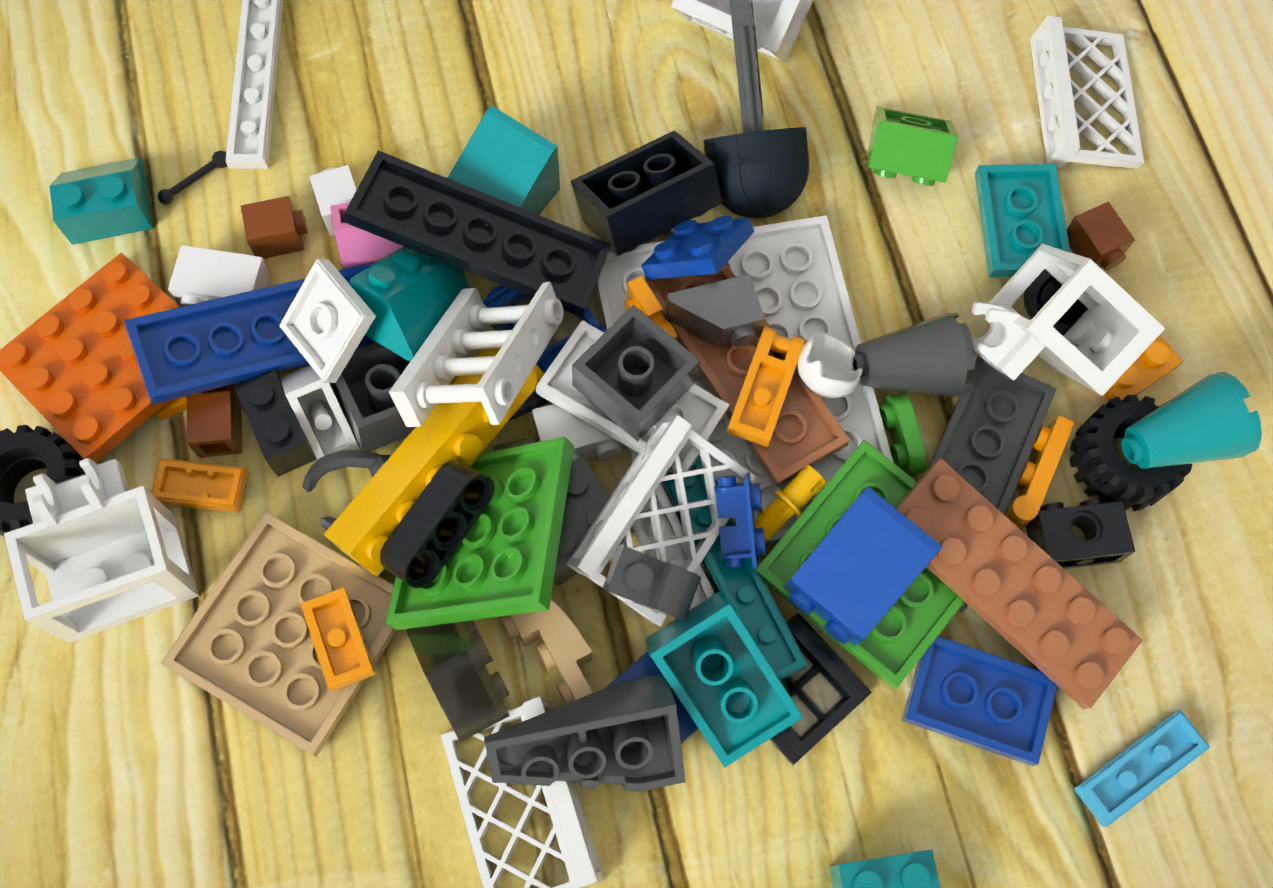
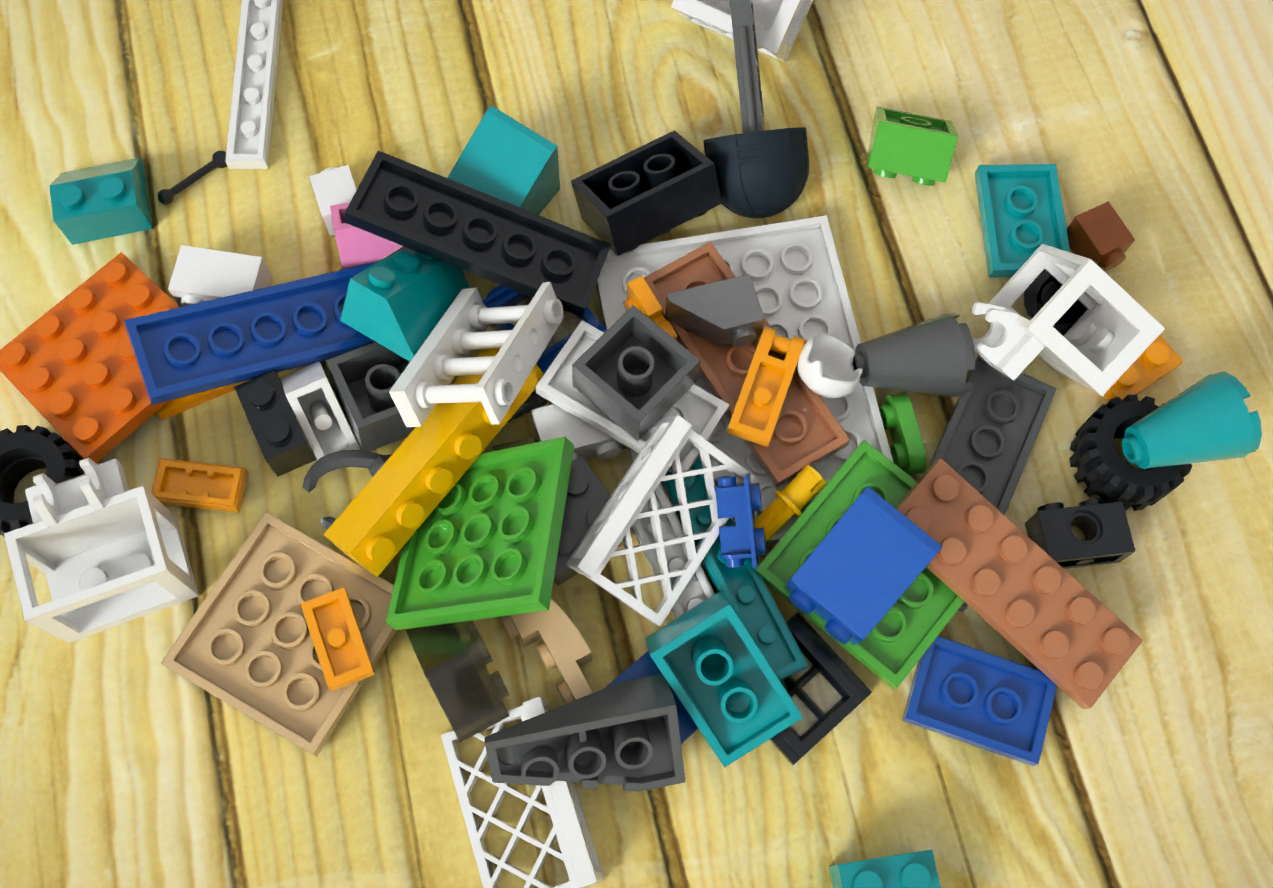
(214, 423): dark orange brick -> none
(274, 227): dark orange brick -> none
(327, 320): white plate -> none
(436, 523): black beam -> none
(652, 583): dark grey brick -> none
(698, 248): blue plate -> none
(1039, 473): light orange plate -> none
(1058, 93): white fence -> none
(1141, 768): medium azure tile -> none

